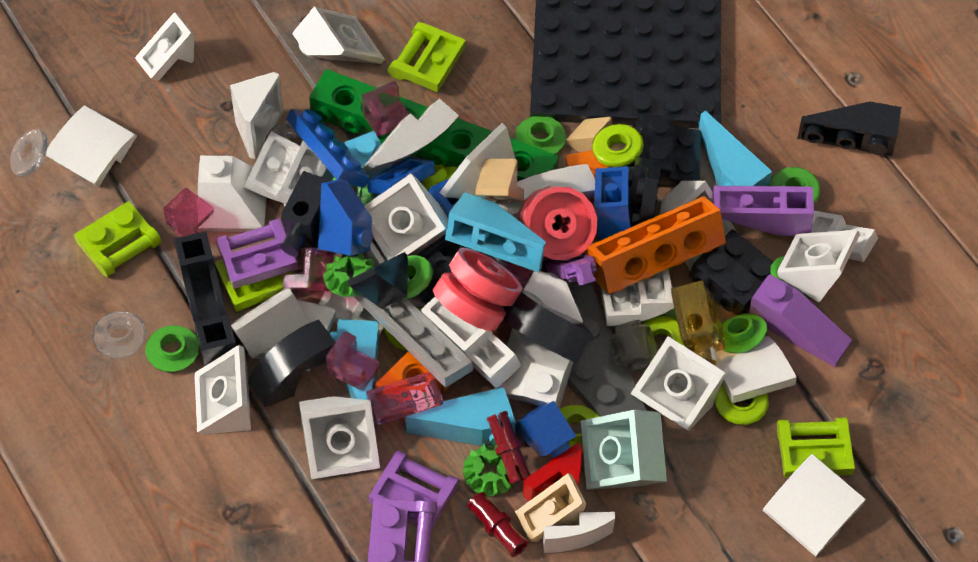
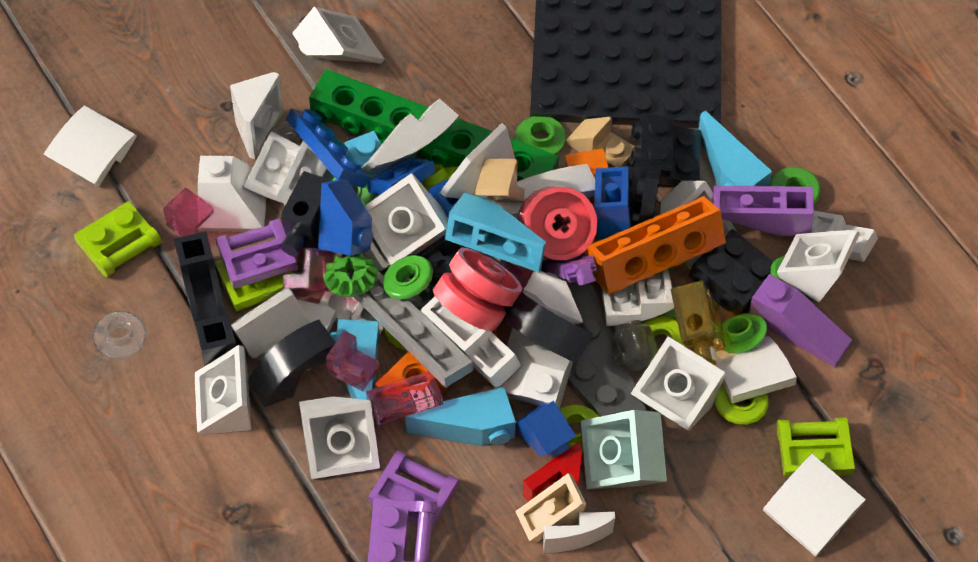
(29, 152): clear piece -> none
(167, 46): white slope -> none
(172, 361): bright green piece -> none
(383, 108): clear pink panel -> none
(384, 282): black slope -> none
(435, 60): lime plate -> none
(489, 483): bright green gear -> none
(498, 524): dark red pin -> none
(508, 447): dark red pin -> none
(614, 135): lime piece -> none
(859, 127): black slope -> none

